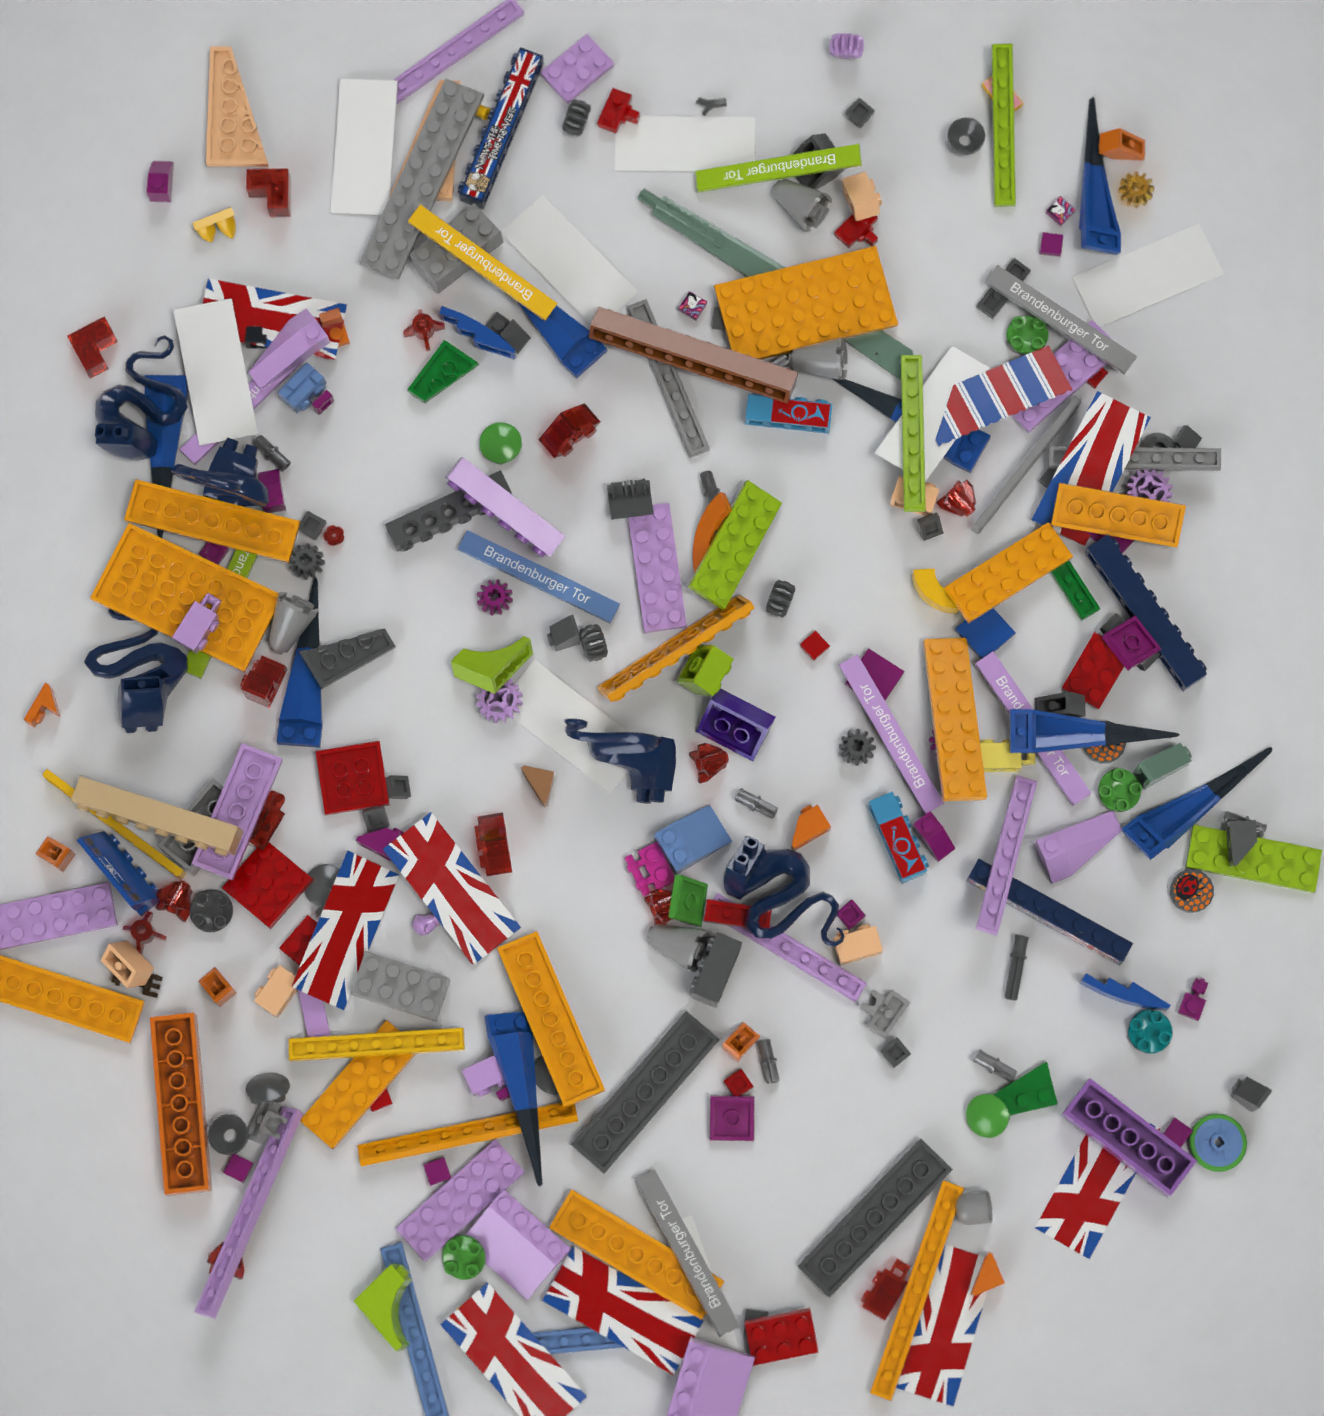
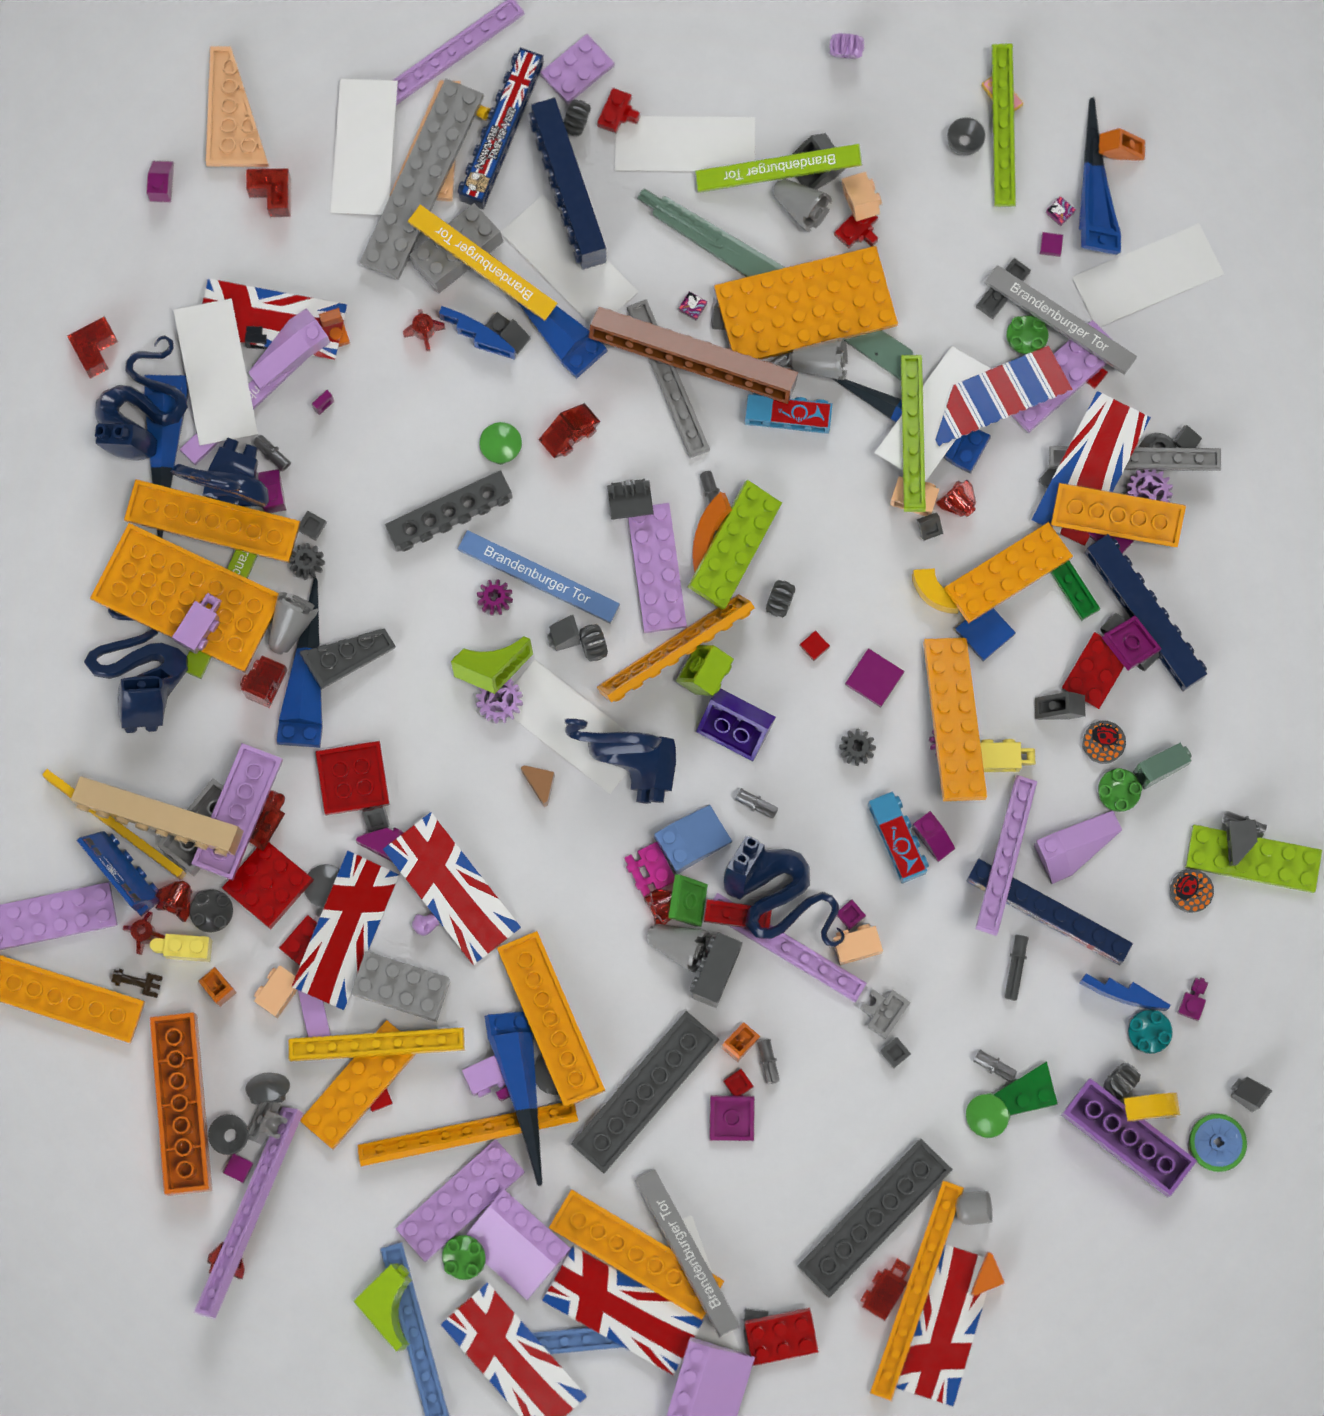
(44, 701): orange slope -> none
(55, 853): orange slope -> none
(127, 964): light nougat brick -> none
(183, 947): none -> light yellow brick
(214, 552): magenta tile -> none
(224, 220): yellow tile -> none
(302, 388): medium blue brick -> none
(333, 541): clear red plate -> none
(398, 787): dark grey plate -> none
(437, 1171): magenta tile -> none
(441, 371): green wing -> none
(493, 842): clear red brick -> none
(505, 507): brick -> none
(567, 184): none -> dark blue brick
(708, 761): clear red brick -> none
(710, 104): dark grey bar -> none
(810, 826): orange slope -> none
(860, 112): dark grey plate -> none
(891, 734): lavender tile -> none
(1013, 698): lavender tile -> none
(1026, 465): light grey tile -> none
(1046, 732): blue plate -> none
(1086, 1198): sticker -> none
(1122, 1080): none -> dark grey gear
(1130, 183): clear yellow gear -> none
(1152, 1106): none -> yellow arch
(1169, 822): blue plate -> none
(1177, 1132): magenta tile -> none

